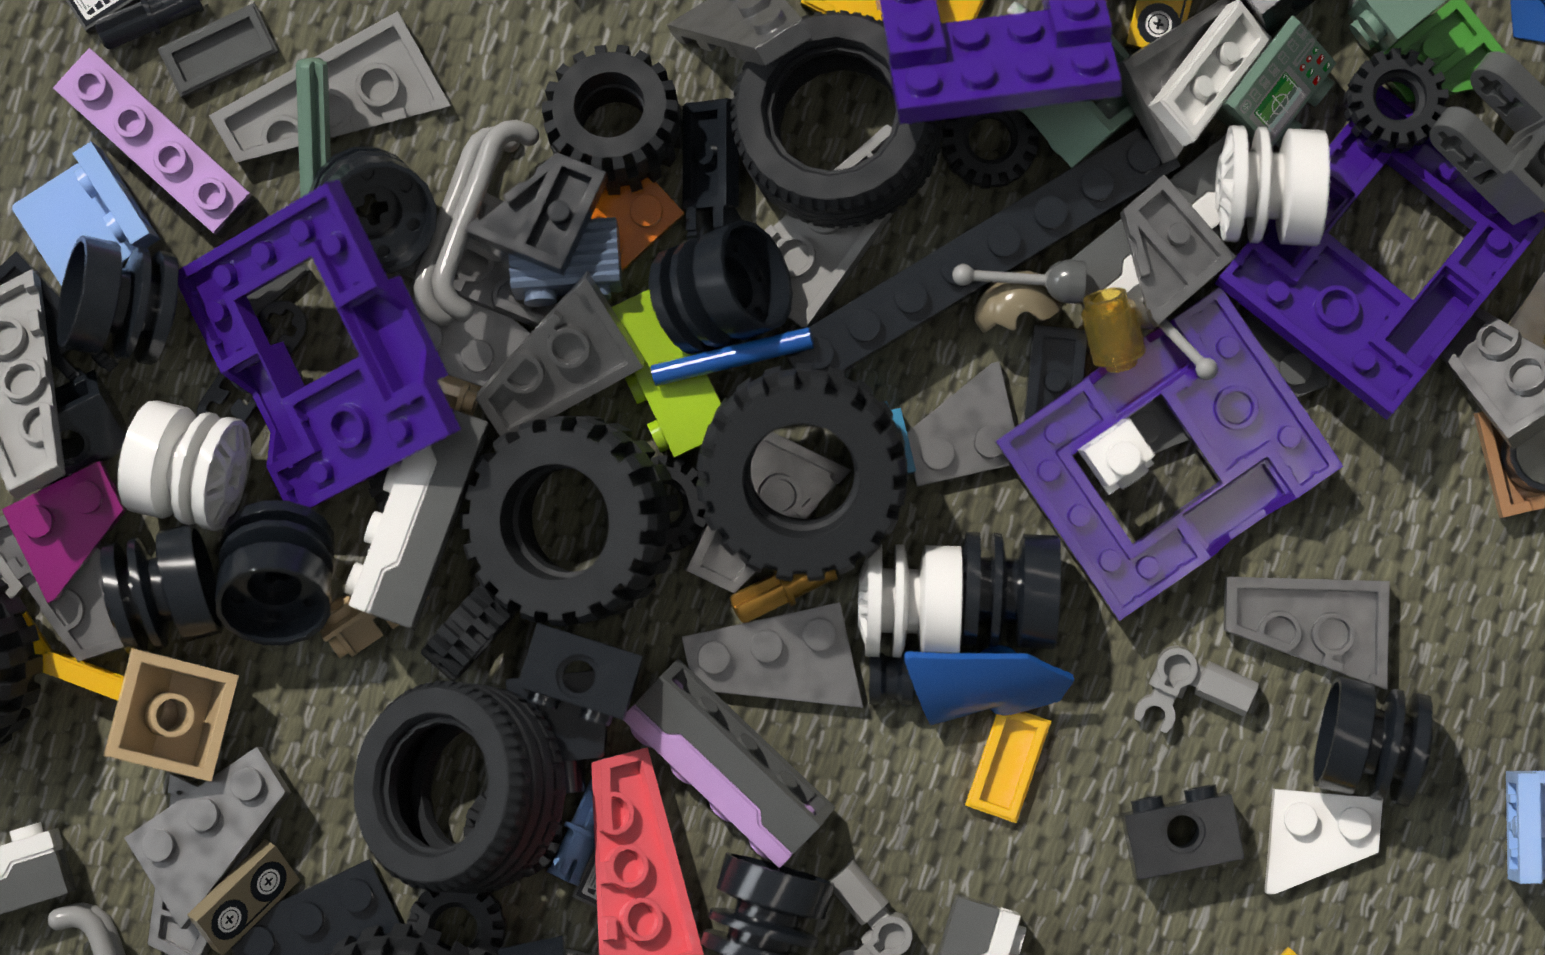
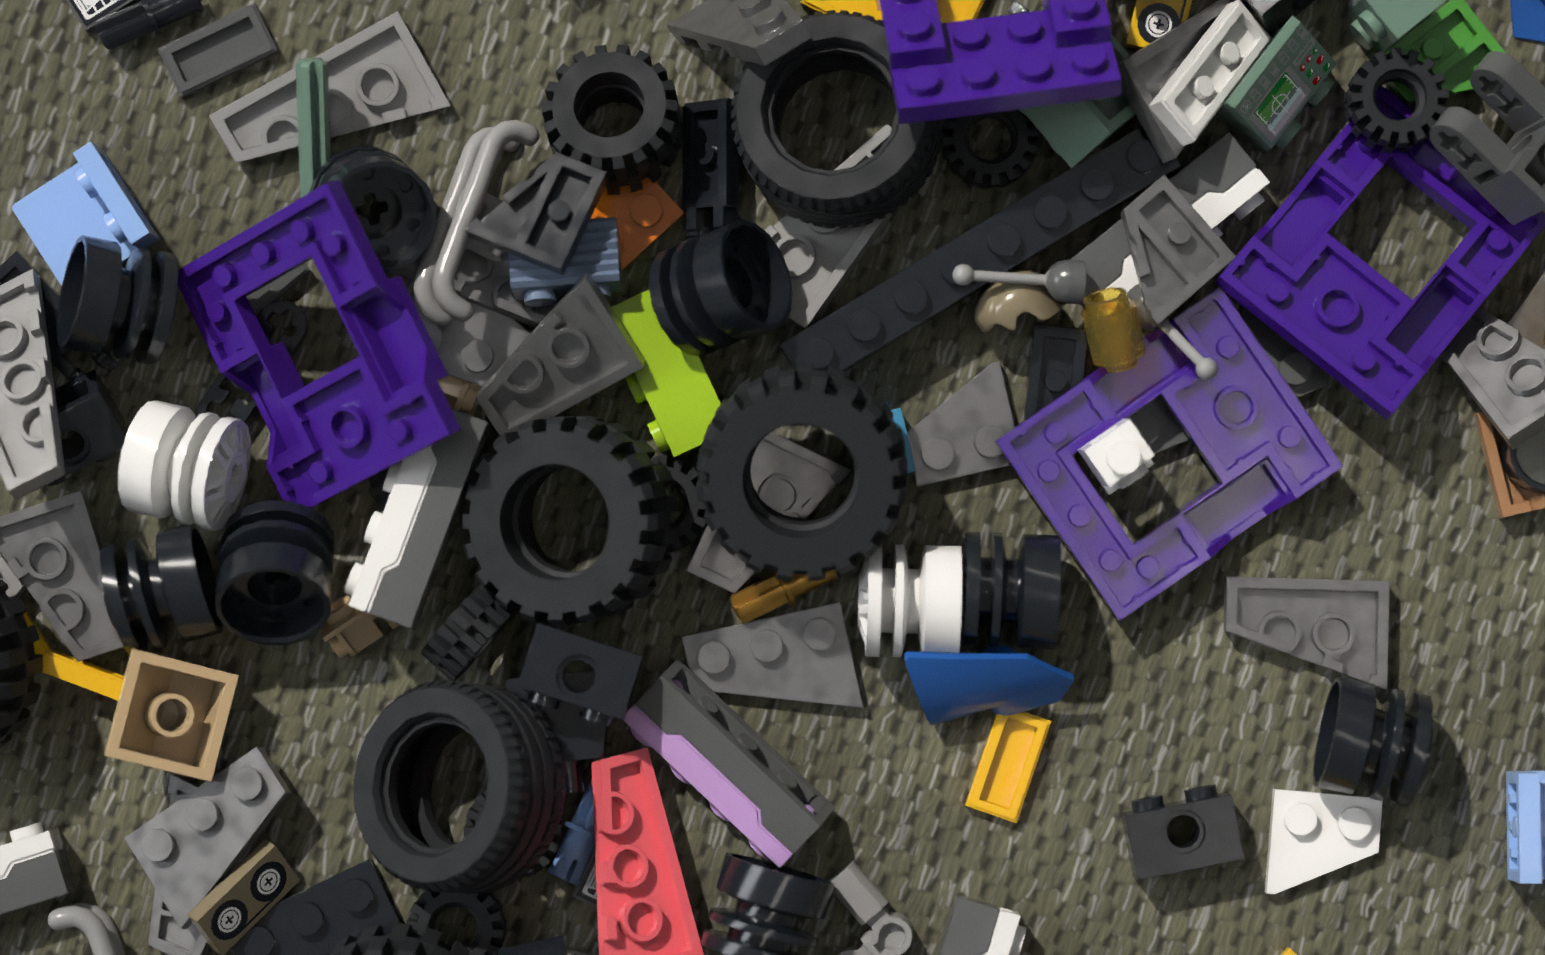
(64, 525): magenta wing -> none
(155, 143): lavender piece -> none
(732, 356): blue bar -> none
(889, 680): black wheel -> none
(1178, 669): light grey bar -> none
(1273, 185): white wheel -> none

